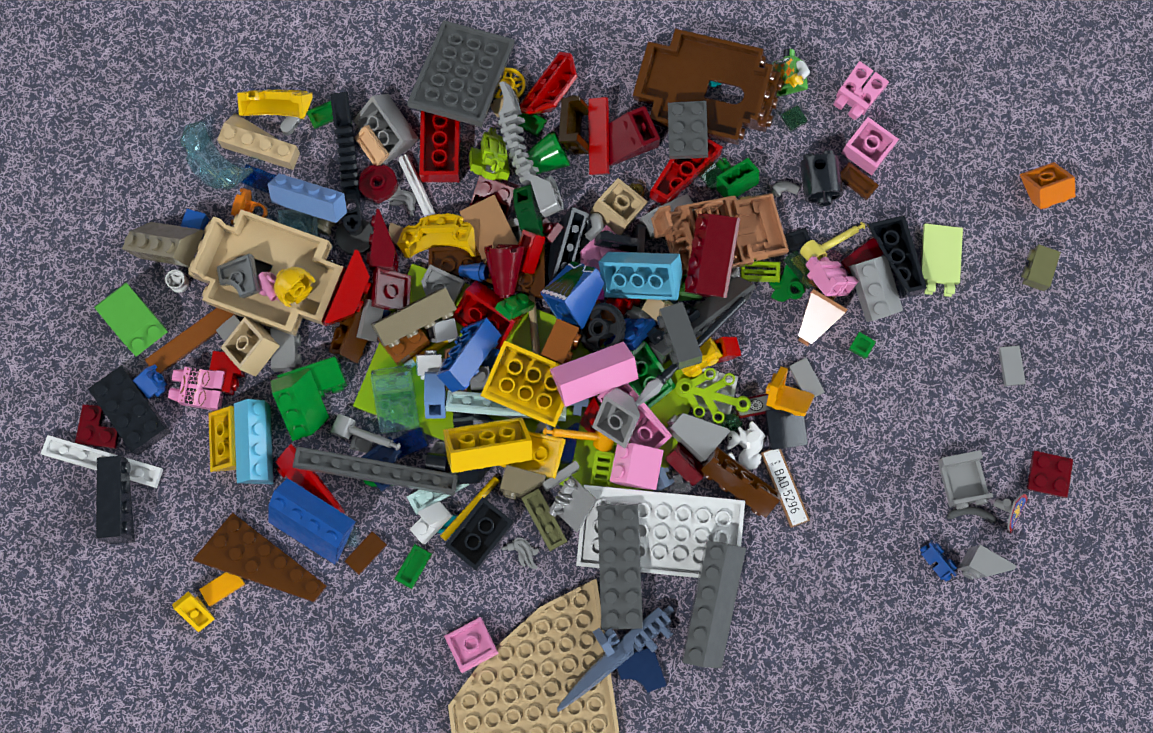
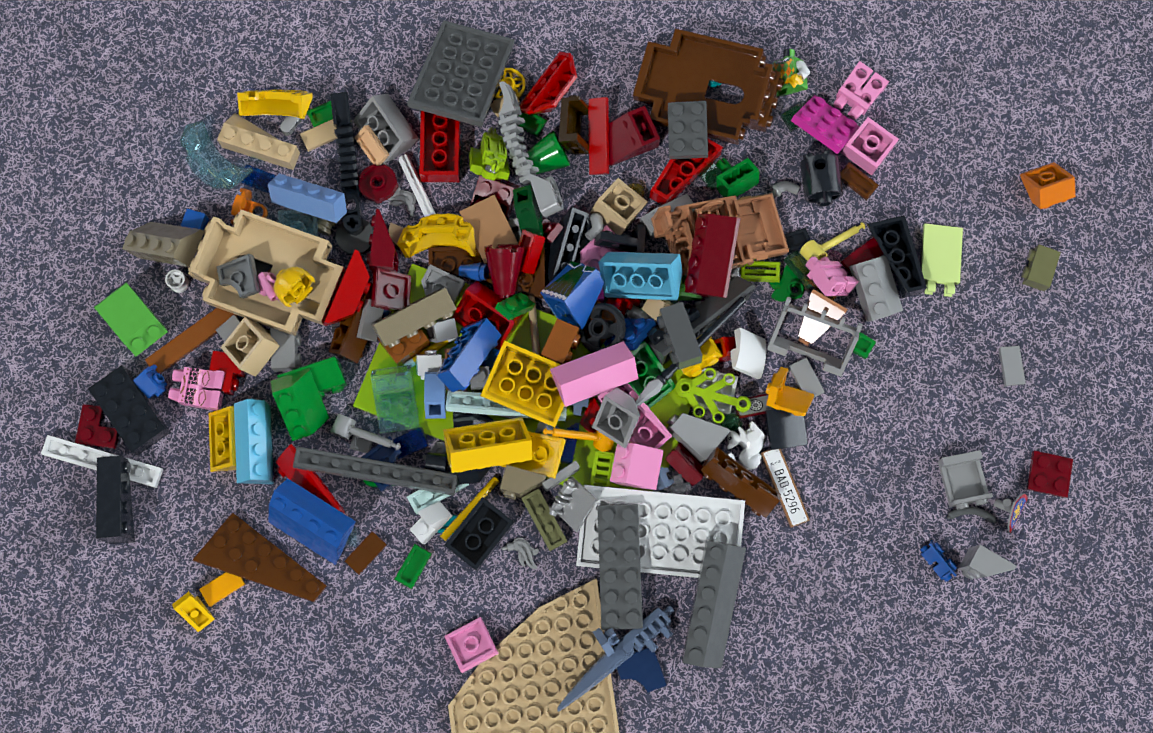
(319, 135): none -> tan tile
(749, 353): none -> white slope
(825, 123): none -> dark pink plate
(831, 364): none -> light grey hinge

